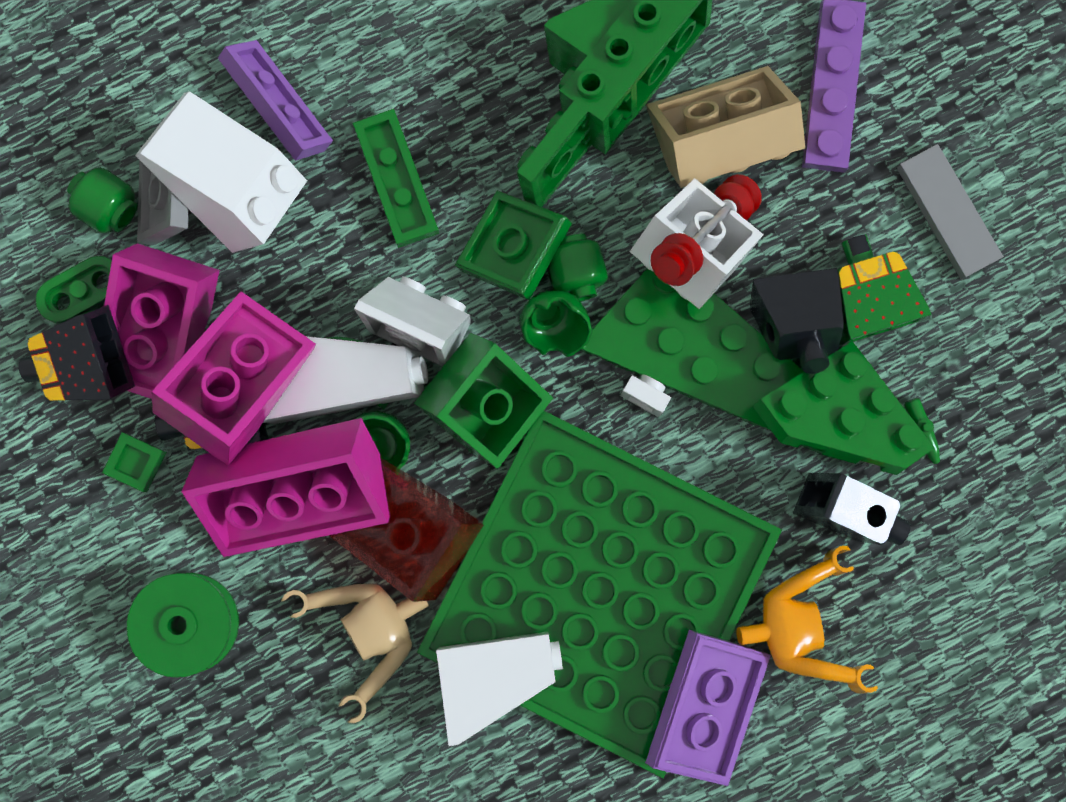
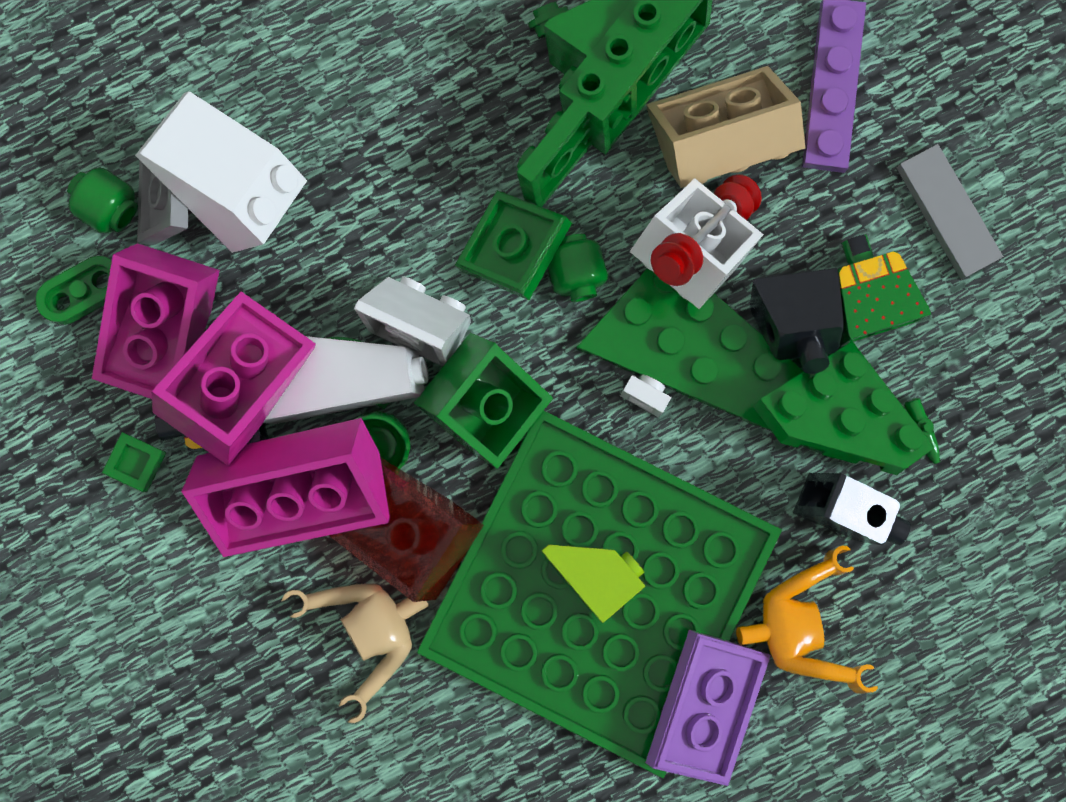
(79, 359): black torso -> none
(182, 624): green wheel -> none
(275, 99): medium lavender plate -> none
(396, 178): green plate -> none
(492, 678): white slope -> none
(542, 15): none -> green plate
(555, 323): green hair -> none
(598, 576): none -> lime slope

